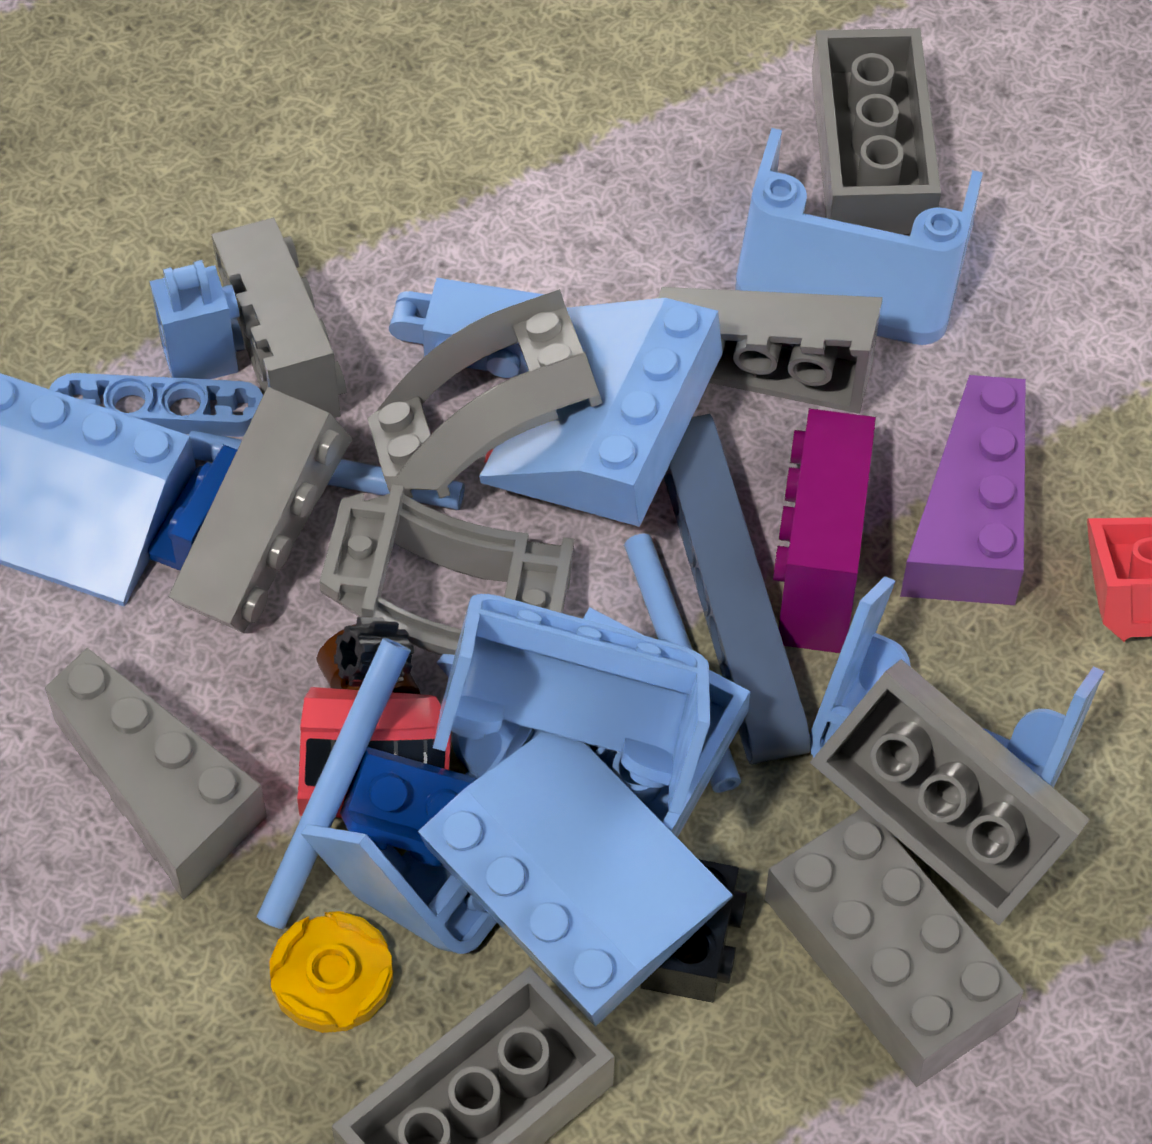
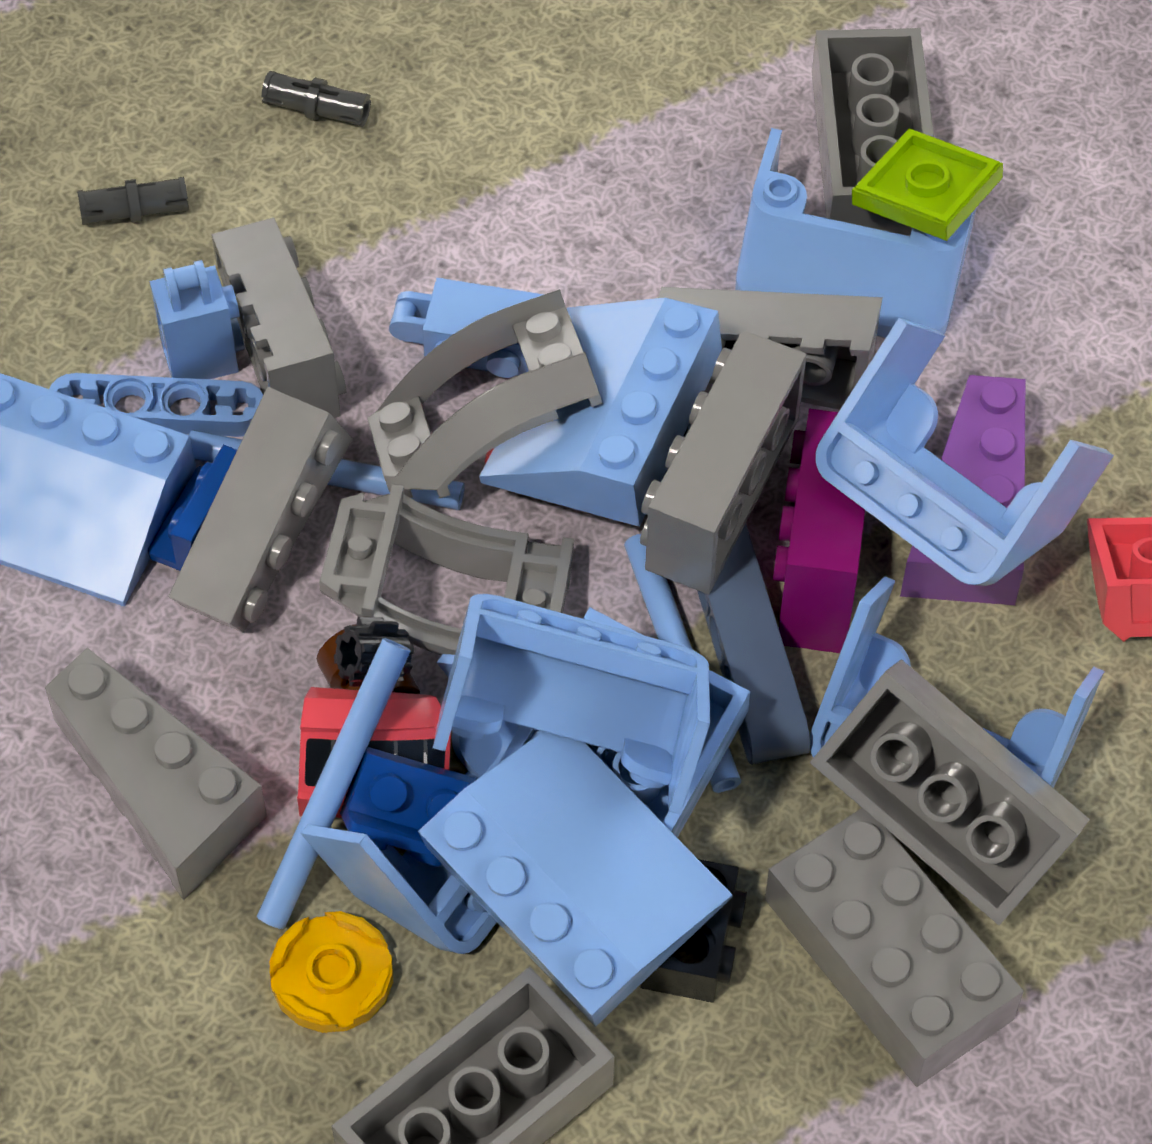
(133, 200): none -> dark grey pin
(316, 98): none -> dark grey pin
(722, 461): none -> light grey brick
(881, 464): none -> light blue windscreen
(927, 184): none -> lime tile

